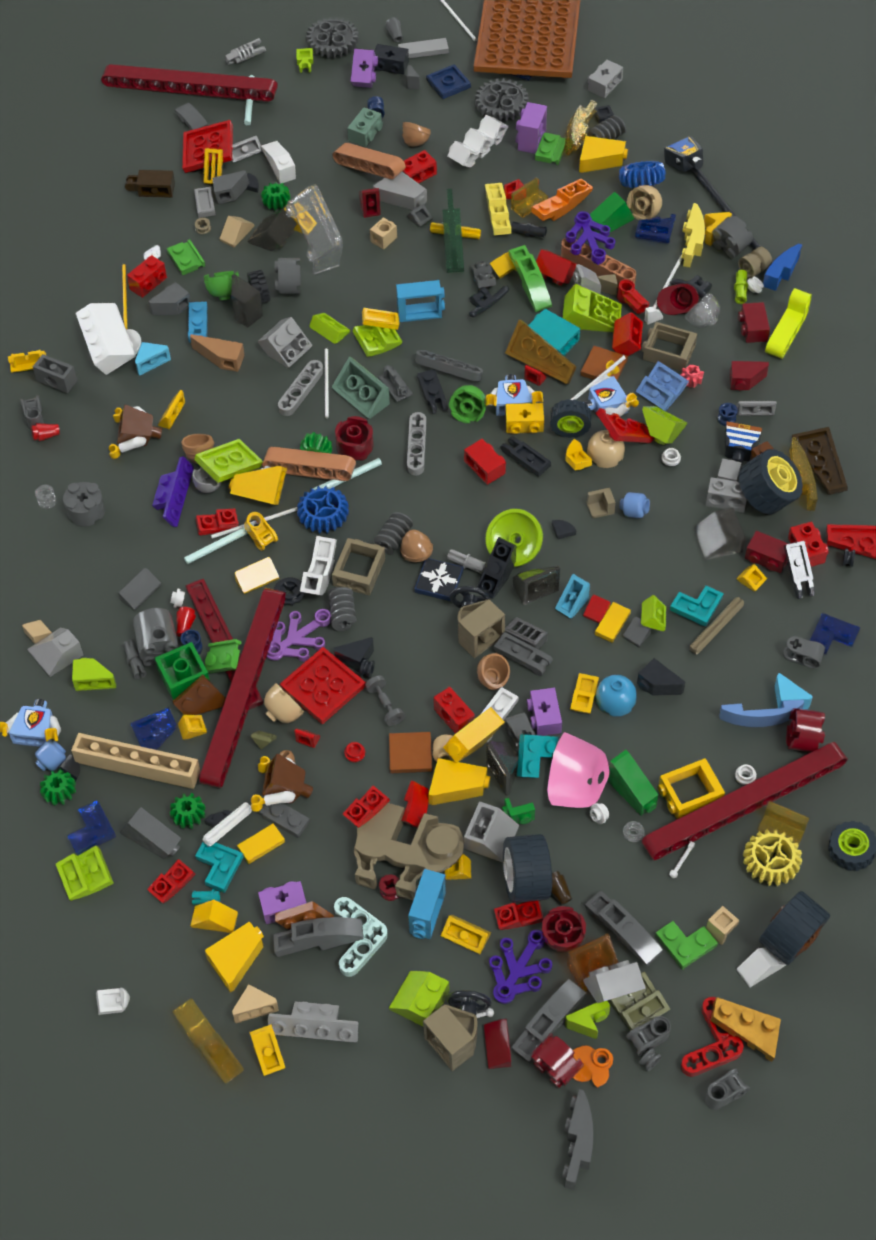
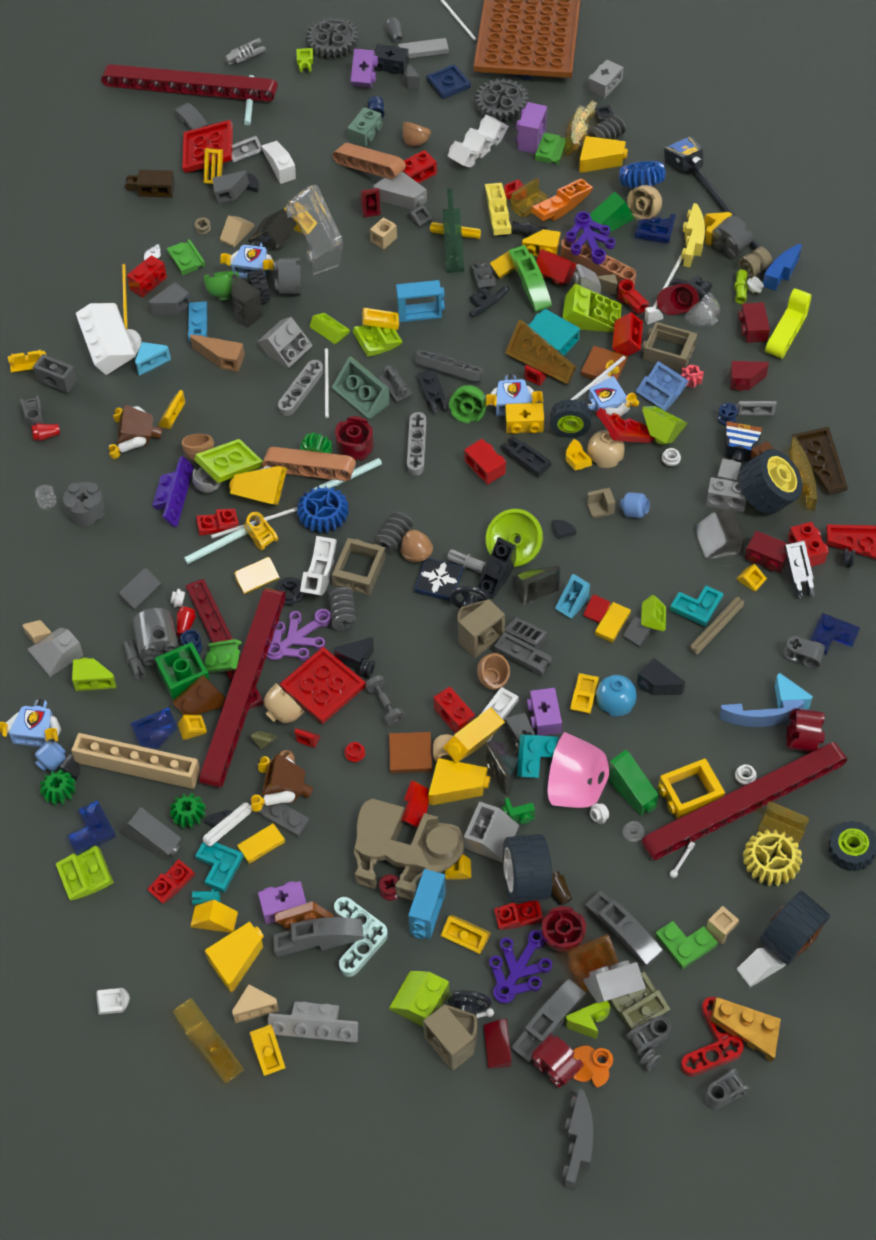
(204, 202): light grey tile -> none
(249, 259): none -> torso
(275, 196): green gear -> none
(367, 807): red slope -> none
(543, 239): none -> yellow slope

